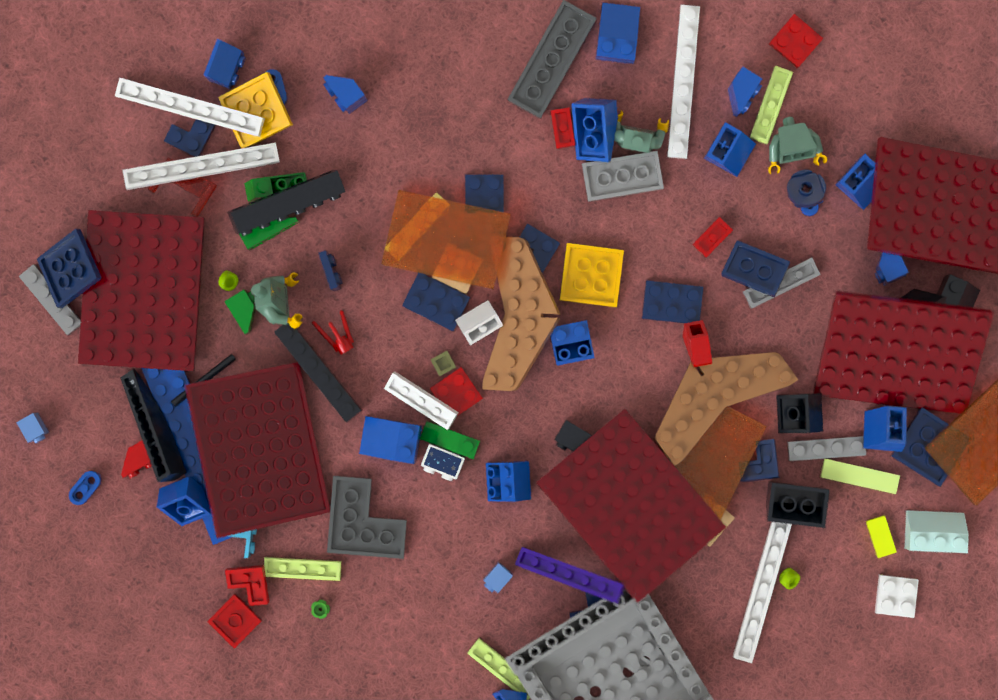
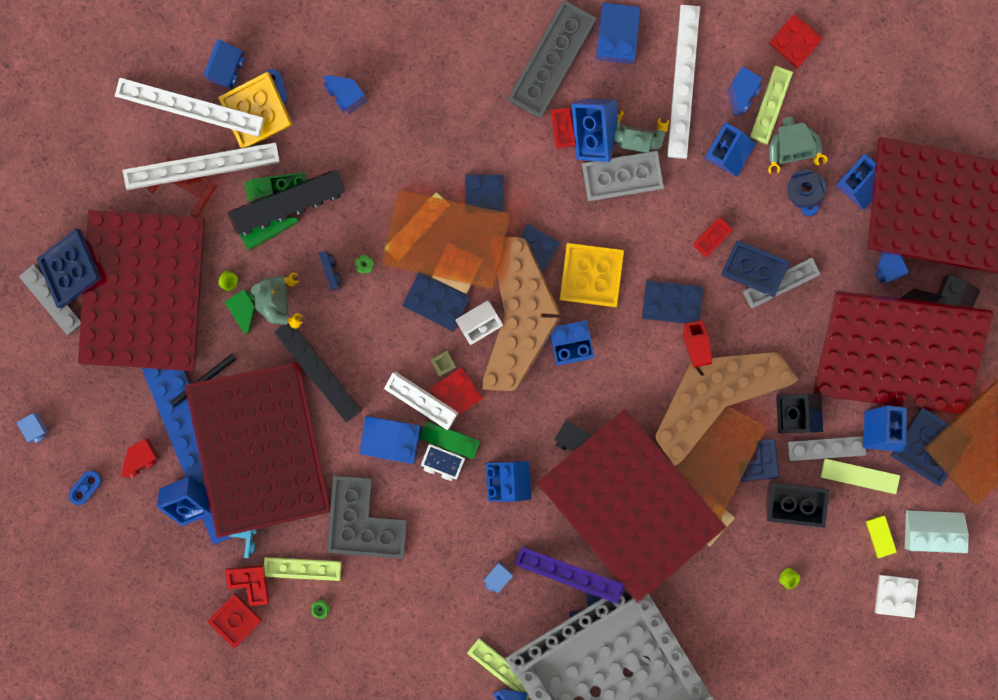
(153, 429): black slope -> none
(193, 141): dark blue plate -> none
(342, 343): red plant -> none
(364, 259): none -> bright green plate
(761, 591): white plate -> none

